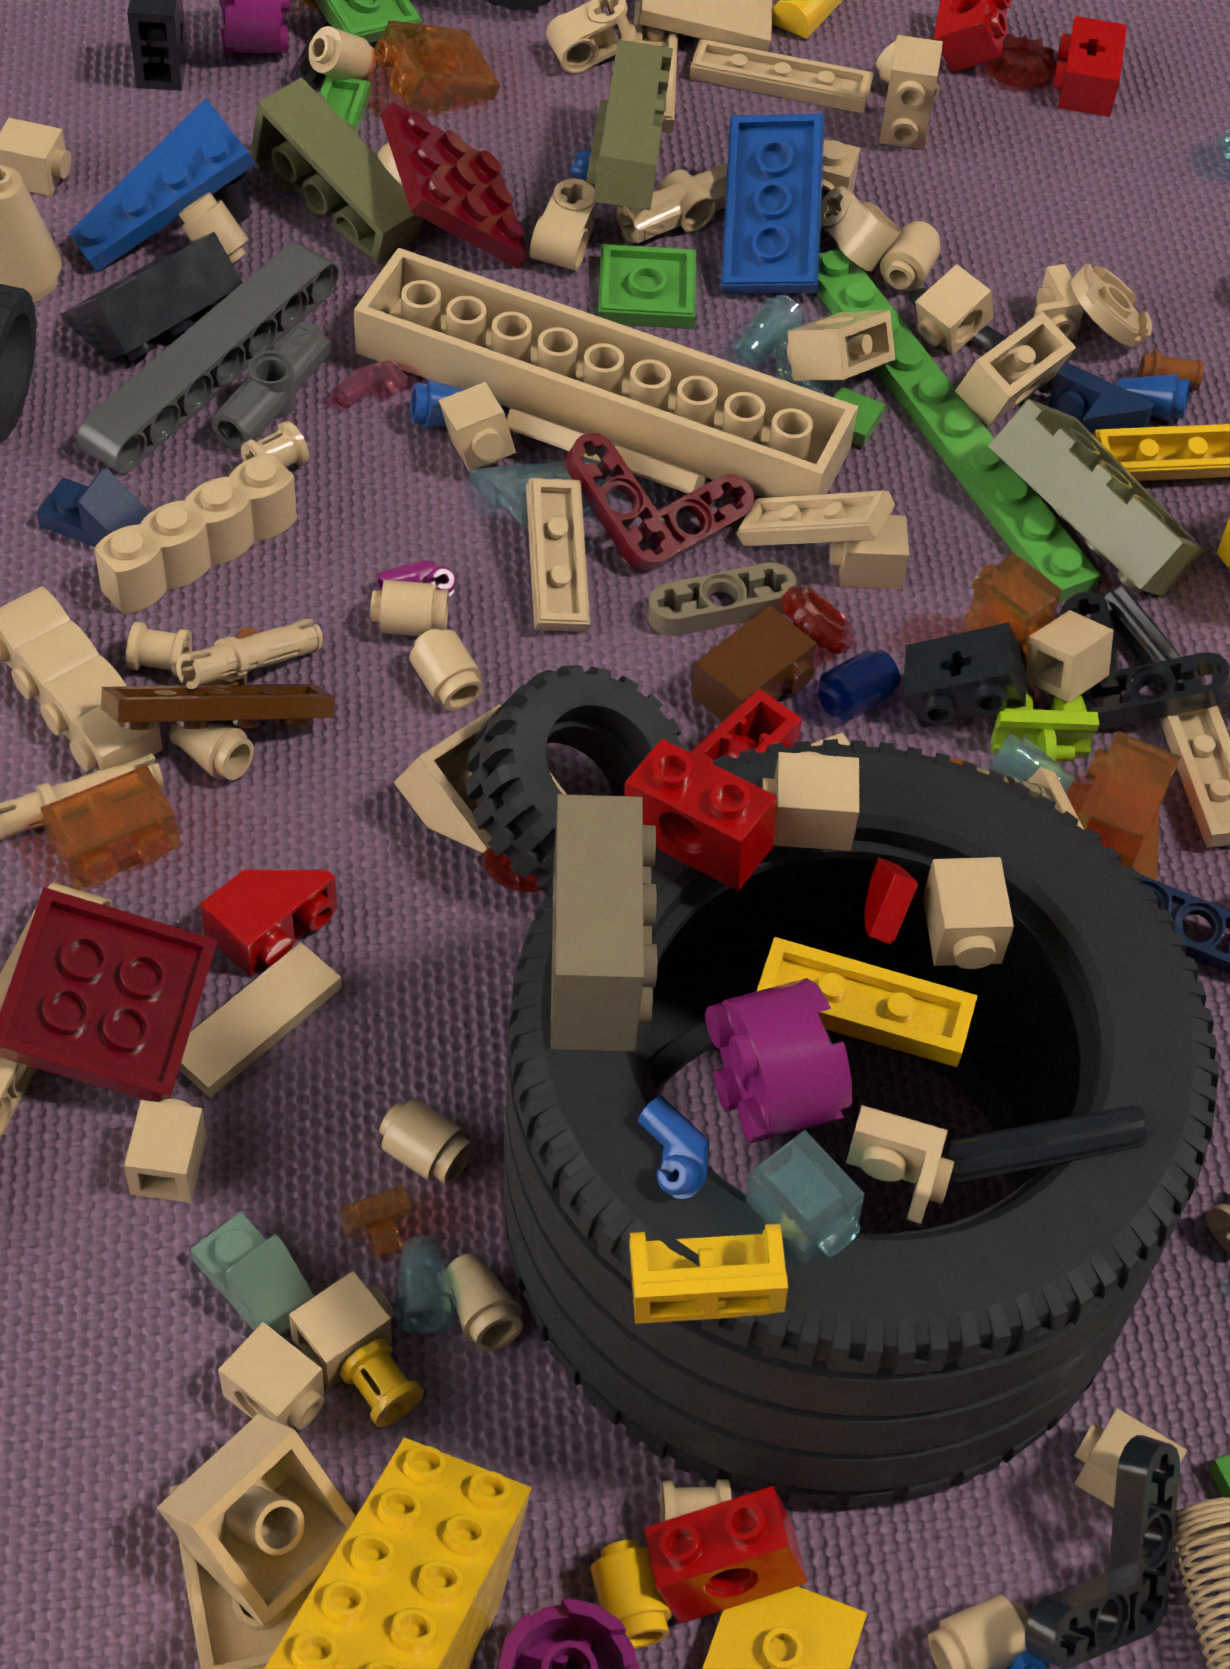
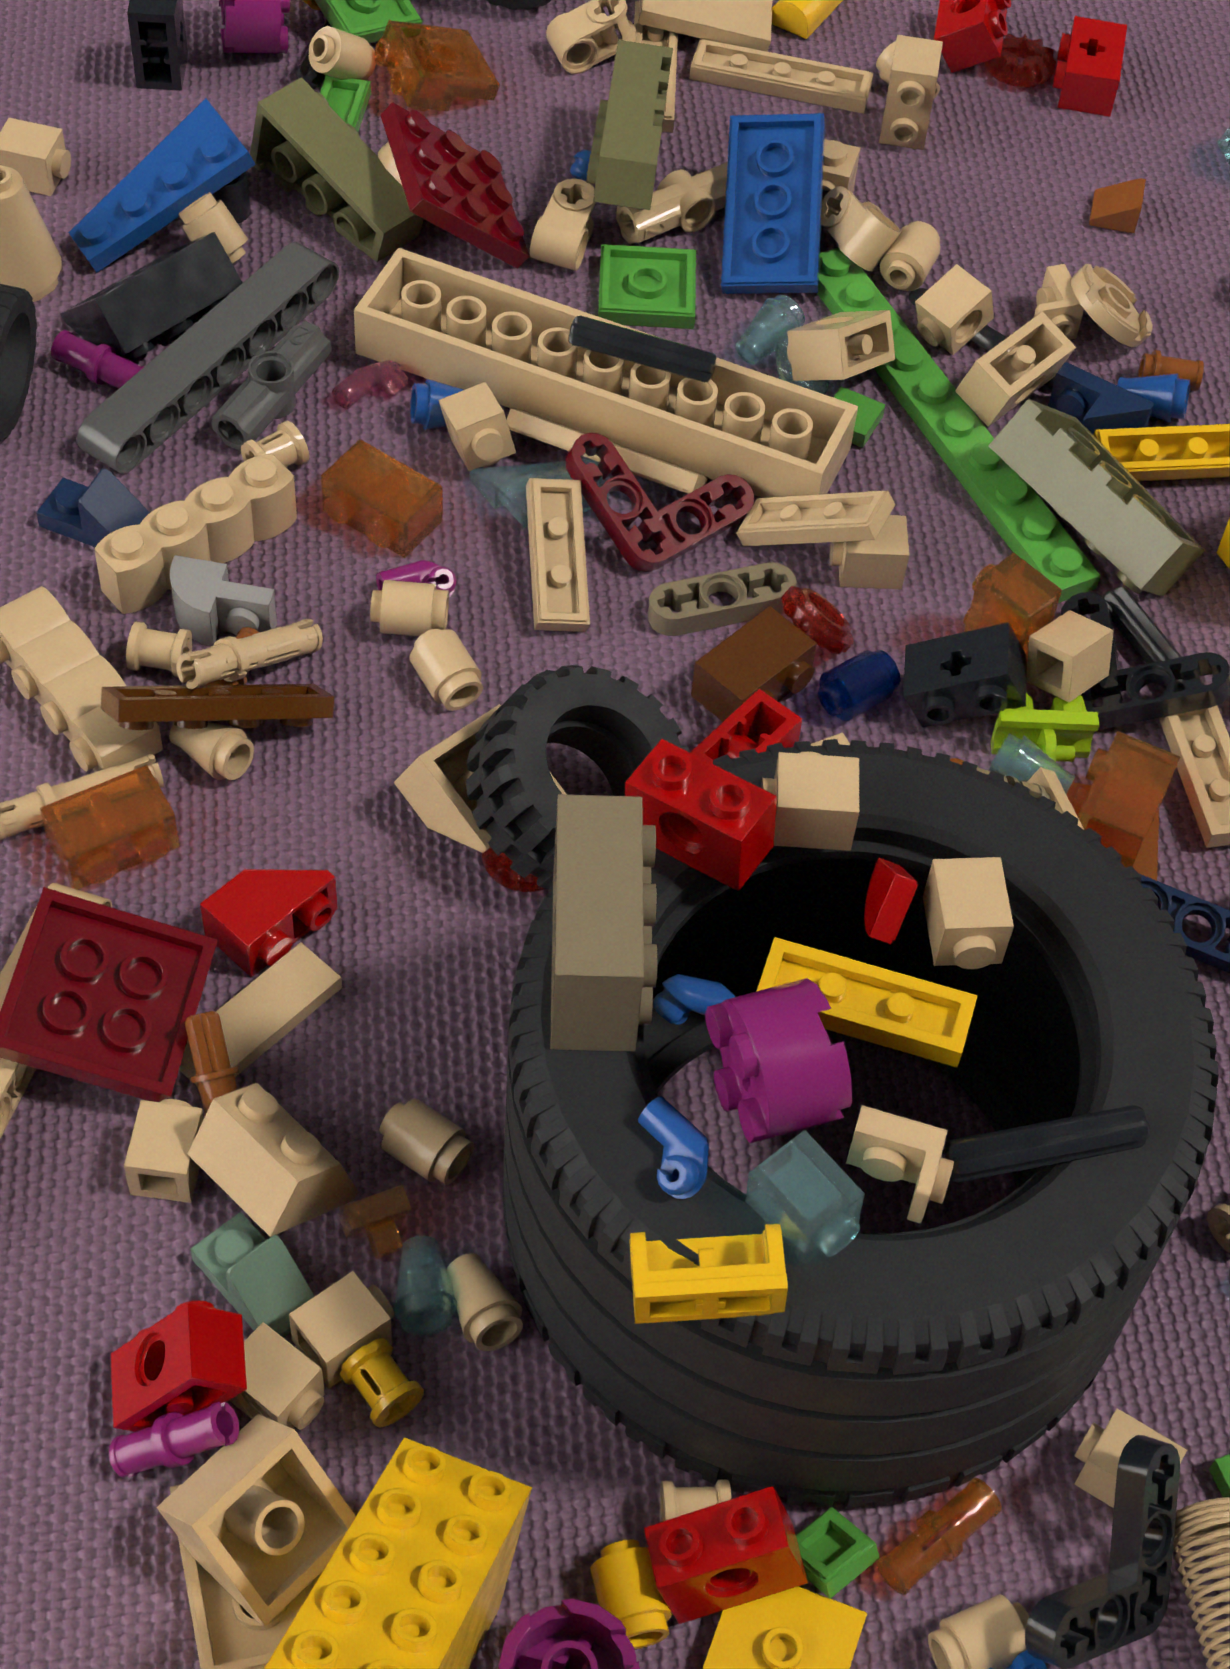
(98, 362): none -> magenta pin
(174, 1440): none -> magenta pin
(178, 1365): none -> red brick
(210, 1057): none -> dark orange axle
(211, 604): none -> light grey brick
(268, 1161): none -> tan slope
(382, 498): none -> clear orange brick
(642, 348): none -> black axle
(688, 994): none -> blue arm
(834, 1552): none -> bright green tile
(907, 1561): none -> clear orange pin
(1118, 206): none -> dark orange slope

